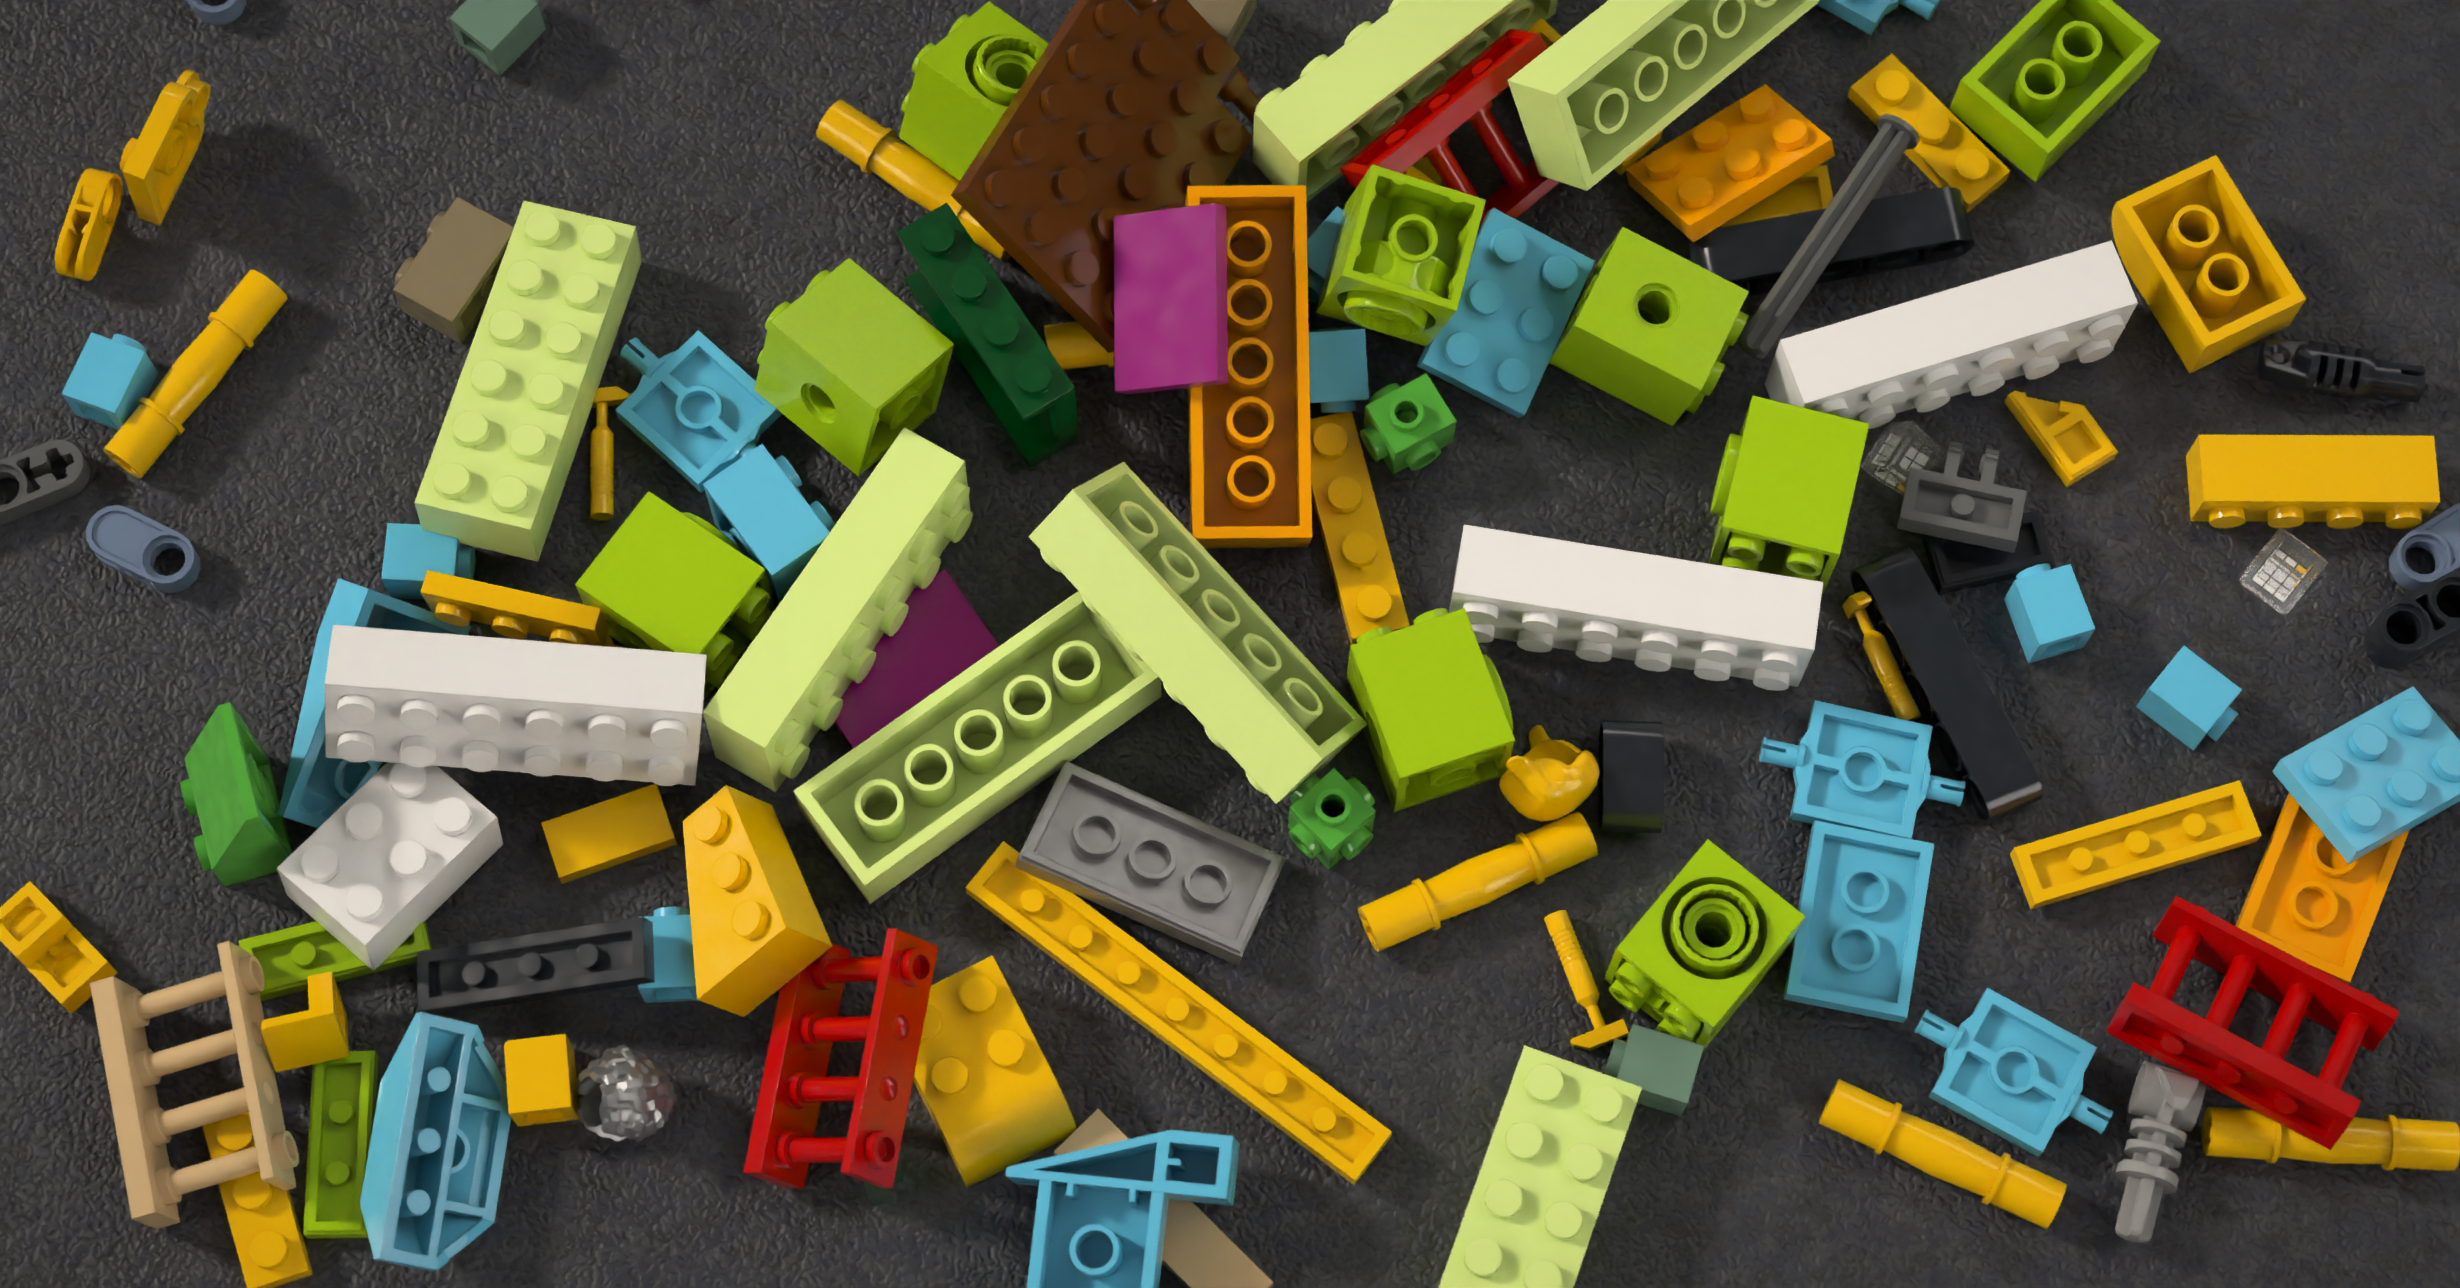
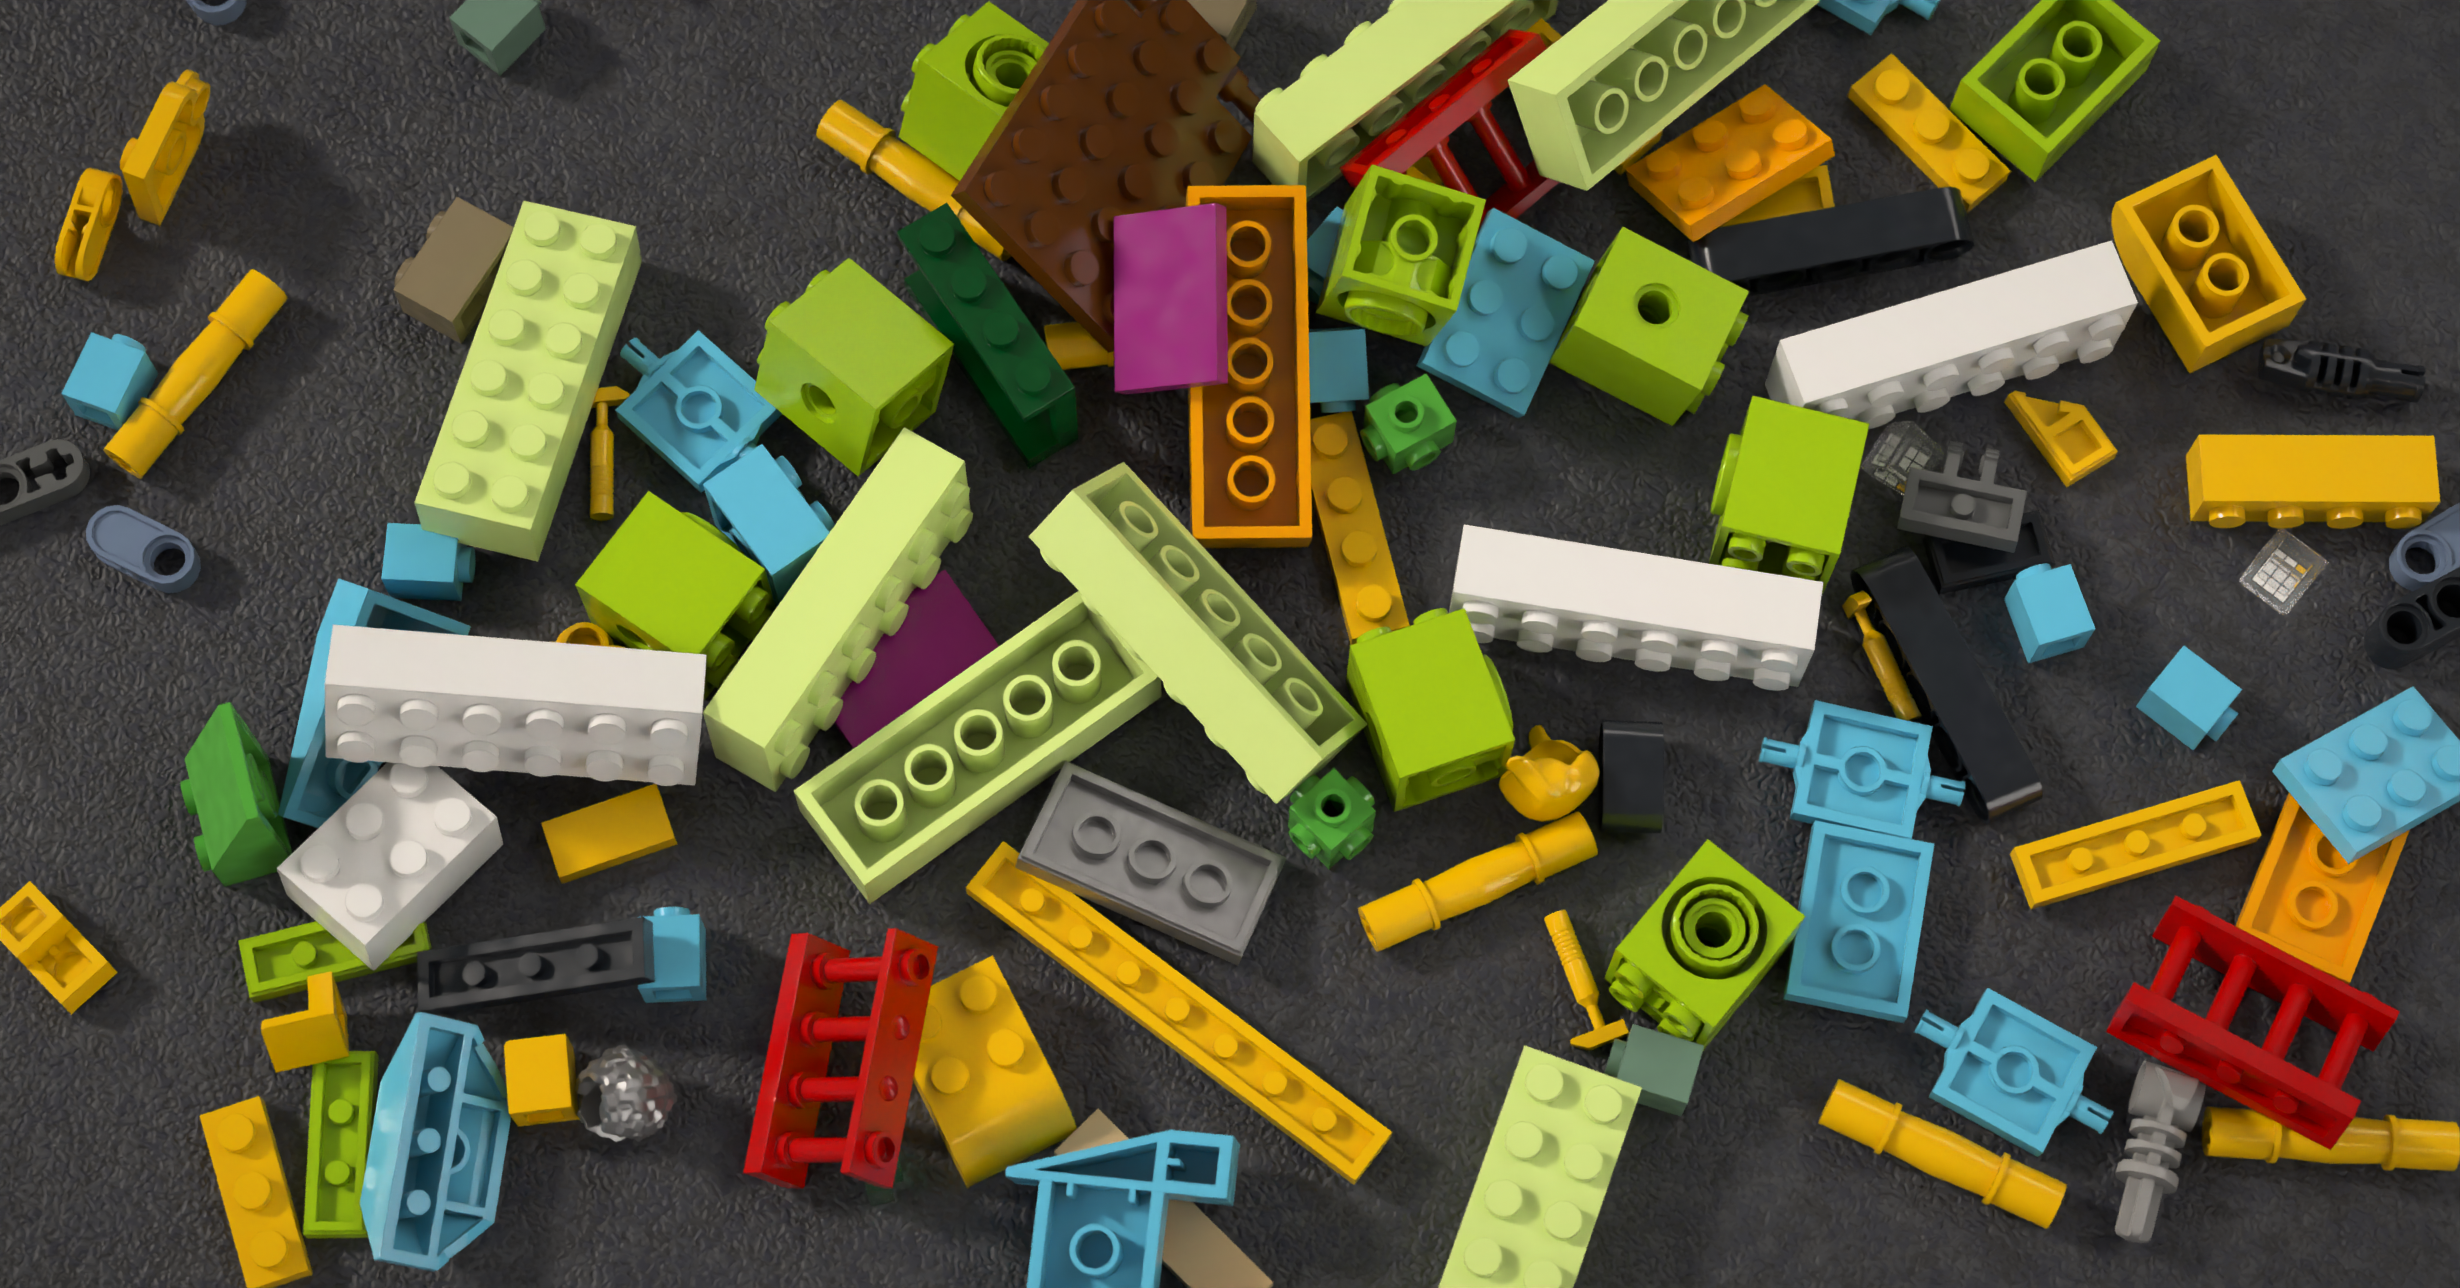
(135, 1070): tan fence -> none
(513, 611): yellow plate -> none
(746, 903): yellow wedge -> none
(1827, 235): dark grey axle -> none

